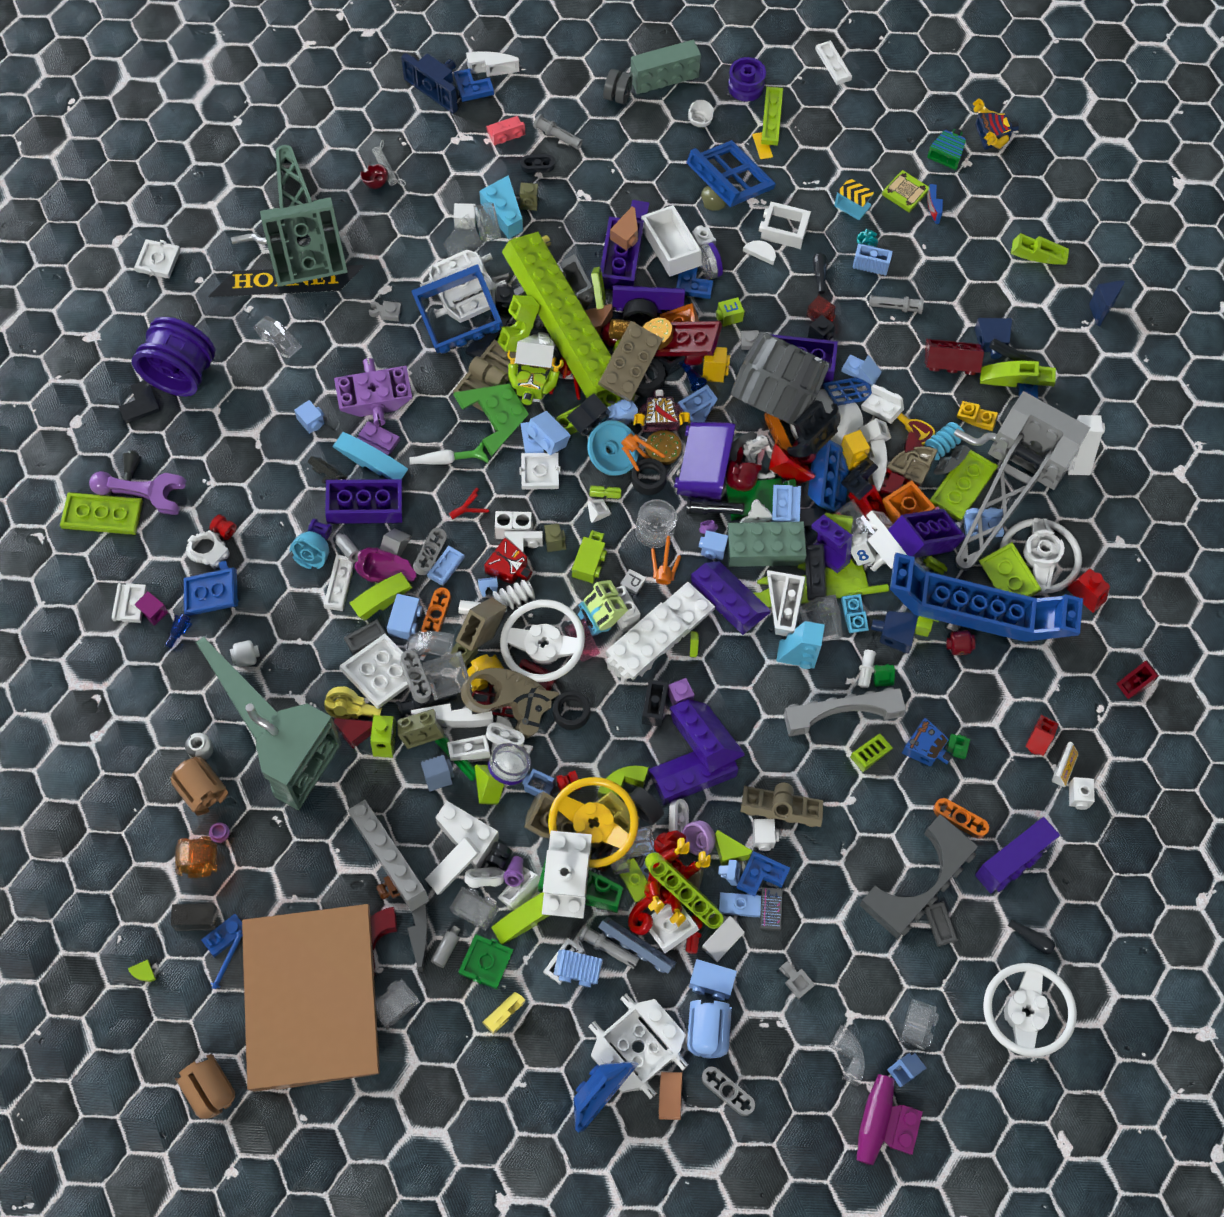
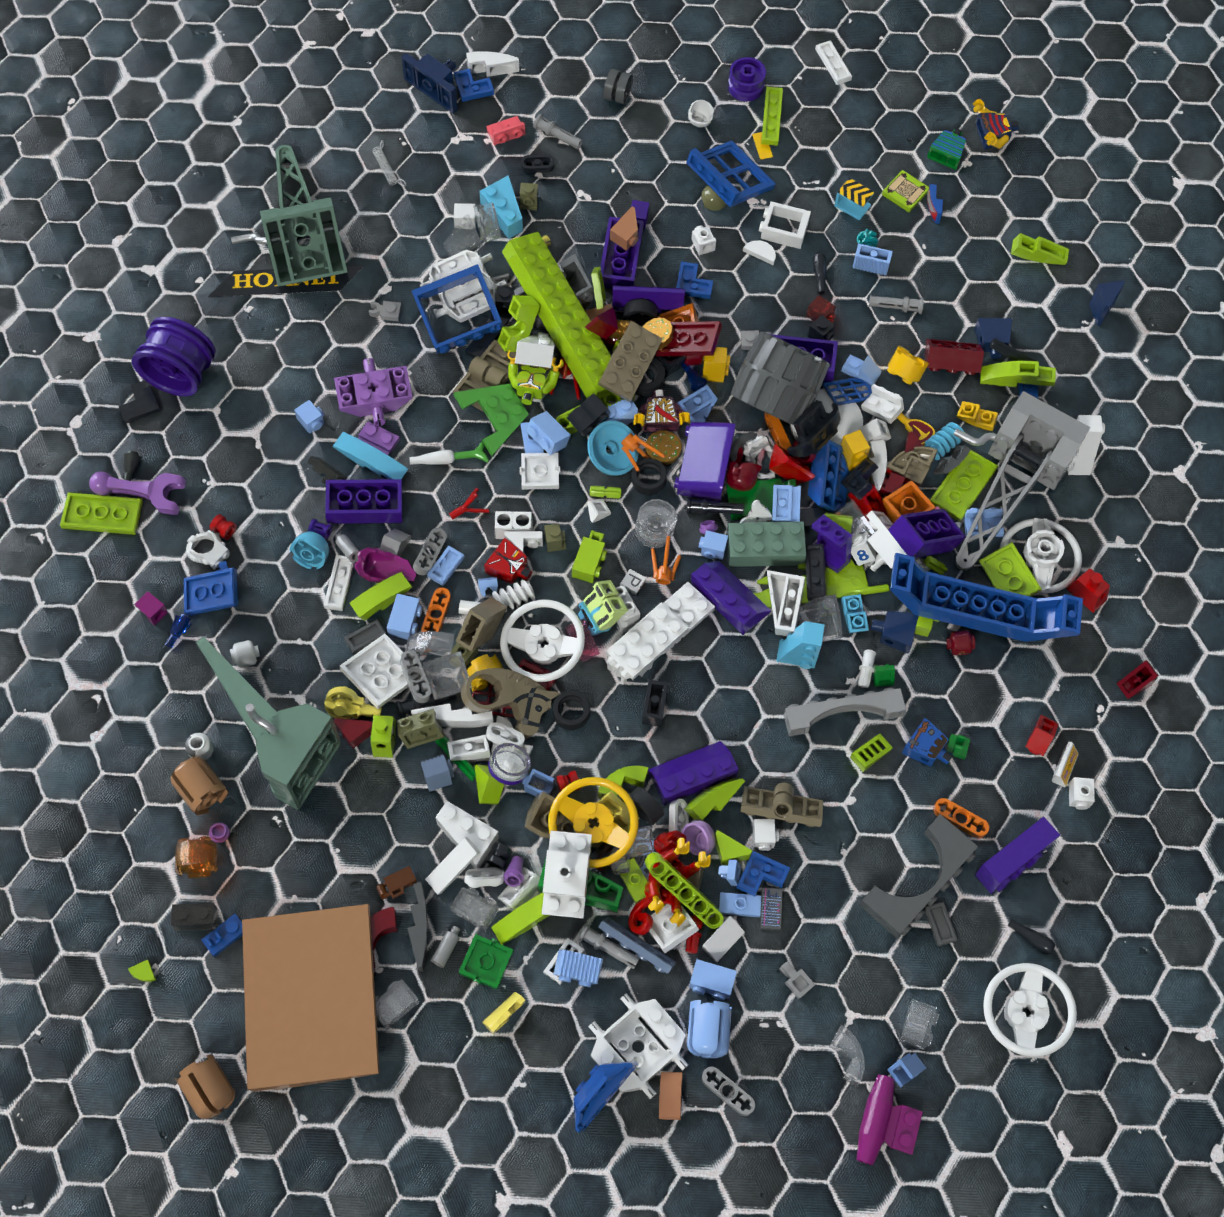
(125, 600): white plate -> none
(157, 258): white plate -> none
(227, 960): blue axle -> none
(275, 333): clear brick -> none
(375, 176): dark red hair -> none
(388, 855): light grey brick -> none
(604, 324): none -> dark red slope
(665, 66): sand green brick -> none
(671, 240): white piece -> none
(680, 691): medium lavender brick -> none
(694, 640): lime tile -> none
(705, 734): dark purple slope -> none
(711, 261): clear piece -> none
(713, 798): none -> lime slope
(730, 312): lime brick -> none
(907, 366): none -> yellow cylinder

